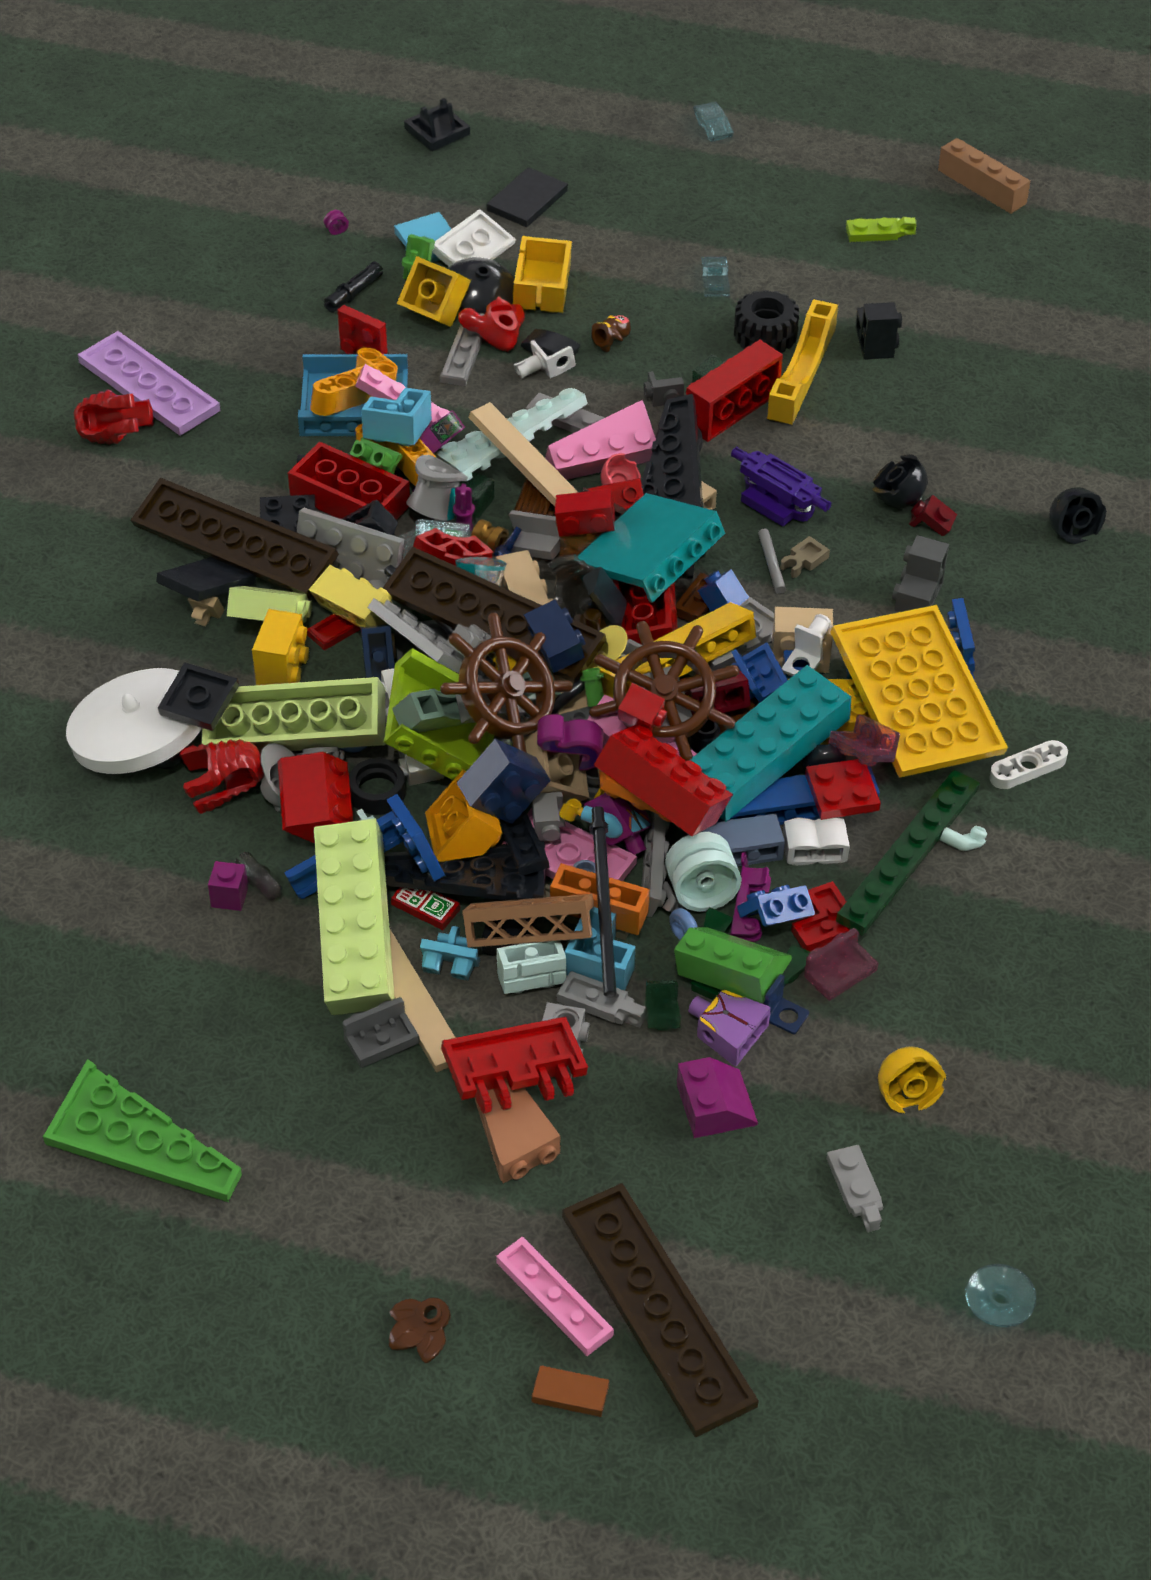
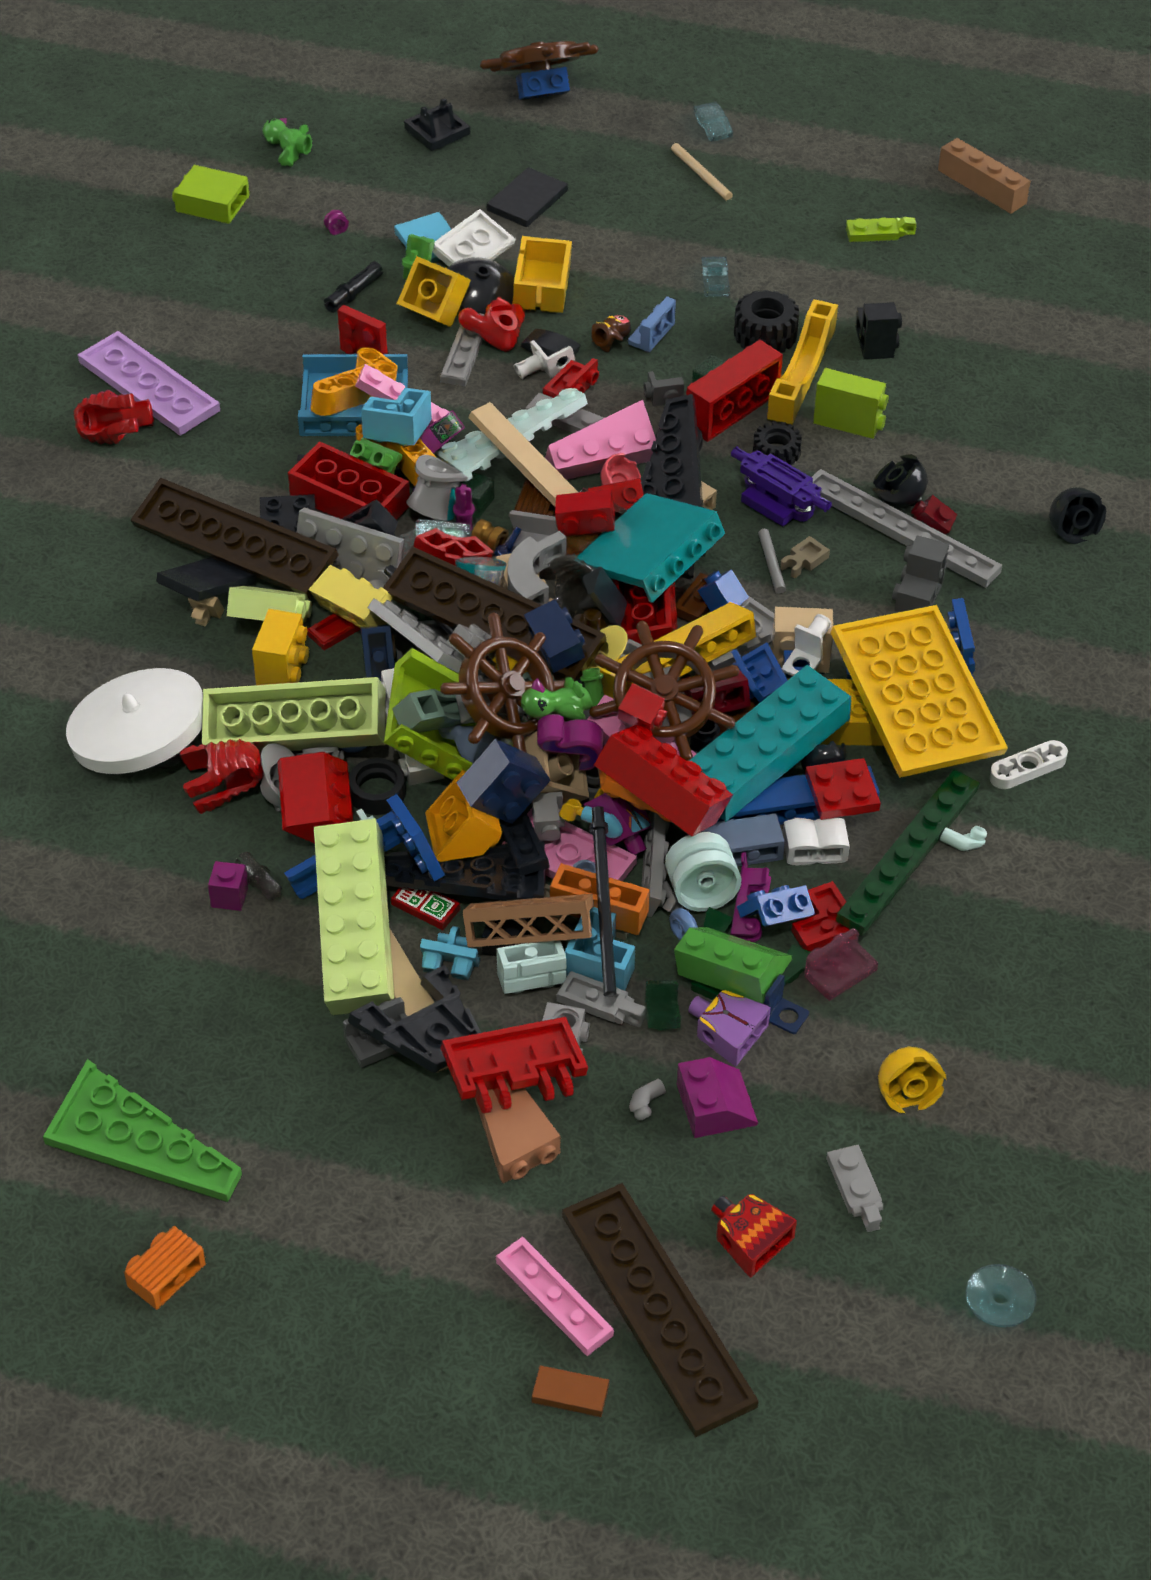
(164, 1267): none -> orange brick
(198, 696): black plate -> none
(211, 194): none -> lime brick
(291, 140): none -> bright green animal
(416, 1330): reddish brown plate -> none
(421, 1033): none -> black wing
(460, 735): none -> sand blue hat
(528, 561): none -> light grey arch
(539, 58): none -> reddish brown brick
(567, 701): none -> bright green animal
(573, 376): none -> red bracket
(643, 1096): none -> light grey arm
(654, 326): none -> medium blue bracket
(701, 171): none -> tan bar
(752, 1231): none -> torso
(778, 434): none -> black tyre
(850, 403): none -> lime brick
(868, 742): clear pink bracket -> none
(904, 527): none -> light grey plate

